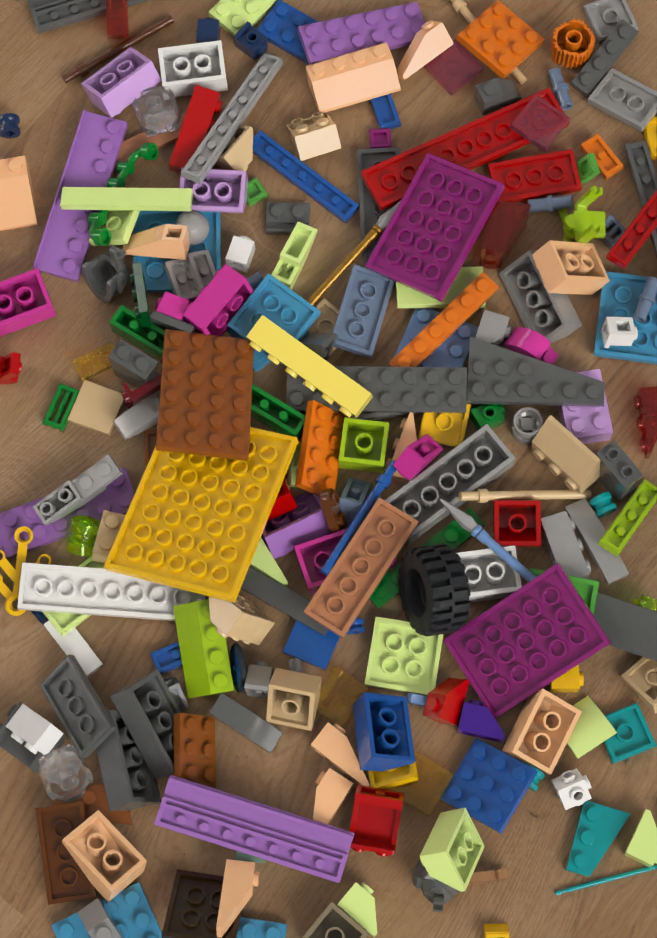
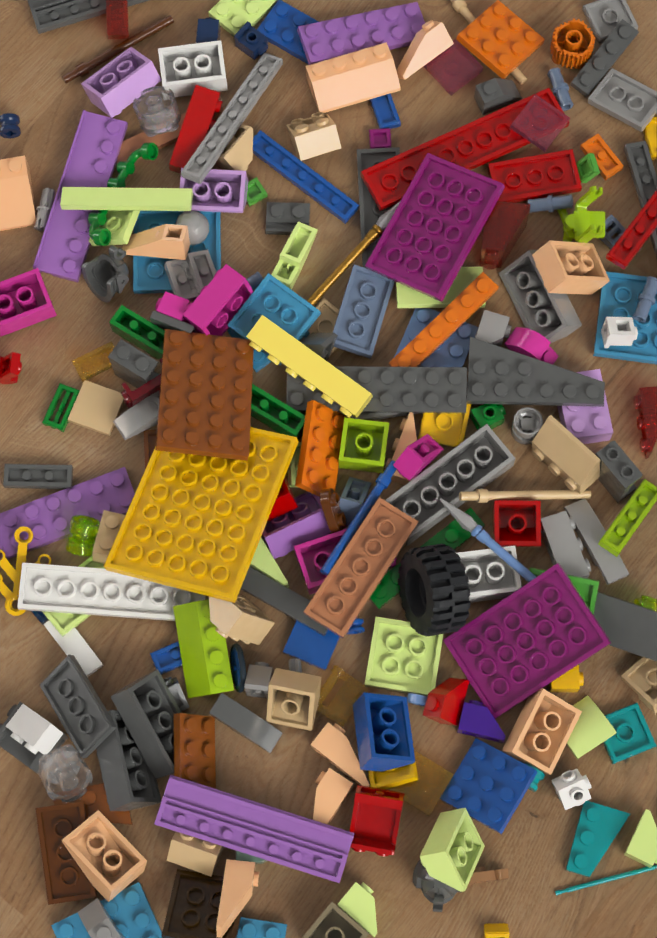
(38, 476): none -> dark grey plate
(44, 208): none -> light grey axle
(79, 491): light grey slope -> none
(140, 295): plate -> none
(194, 853): none -> tan slope
(240, 253): white brick -> none
(603, 504): teal wheel -> none

